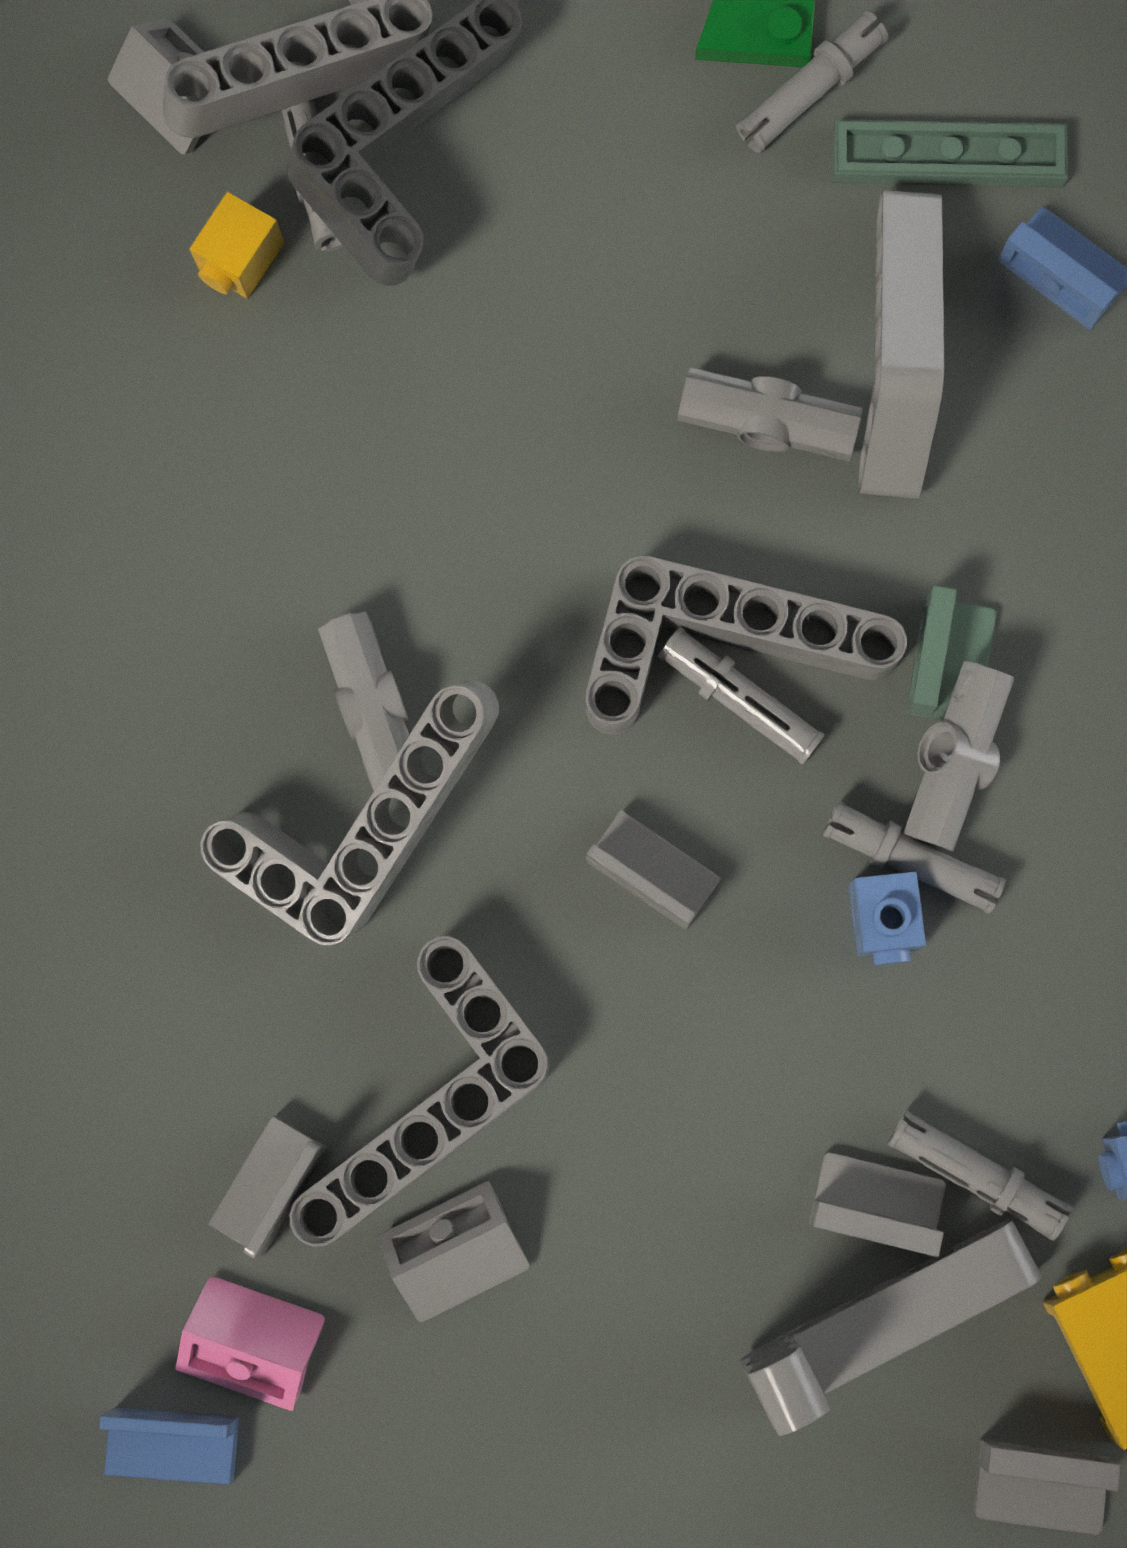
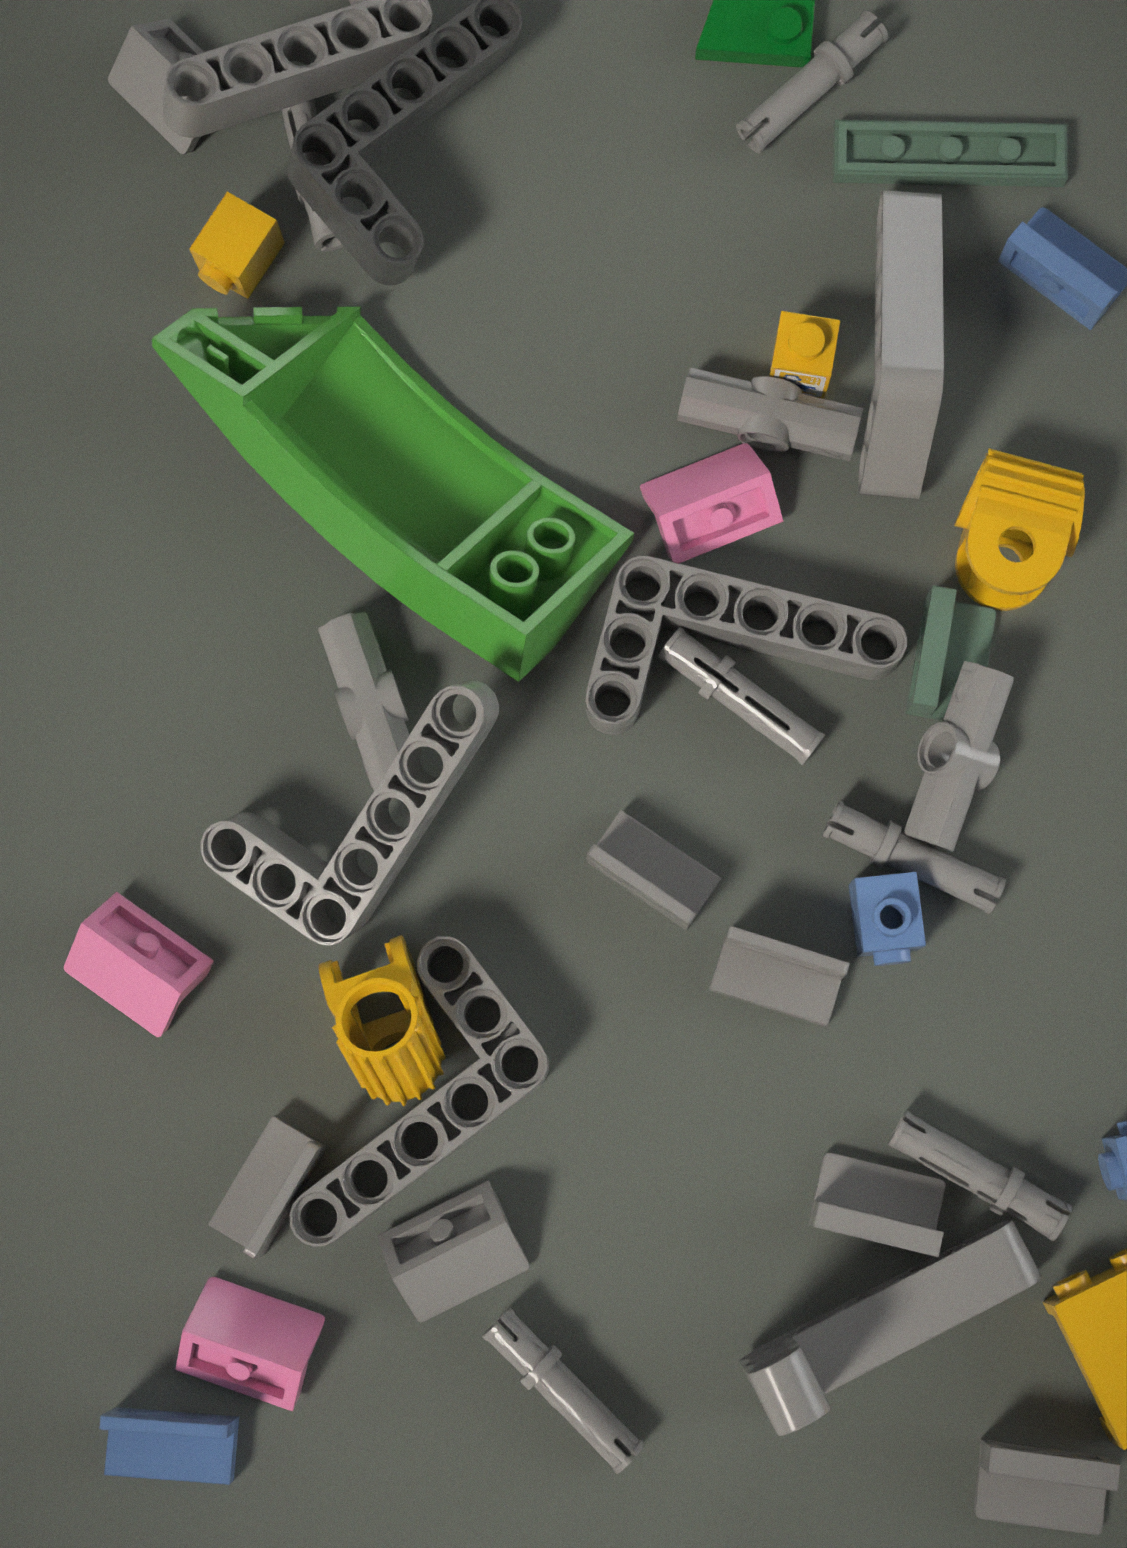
(135, 963): none -> bright pink panel
(398, 476): none -> bright green slope
(417, 1058): none -> yellow piece
(563, 1390): none -> light grey pin
(712, 502): none -> bright pink panel
(778, 976): none -> light grey panel
(805, 351): none -> yellow brick
(1022, 508): none -> yellow piece

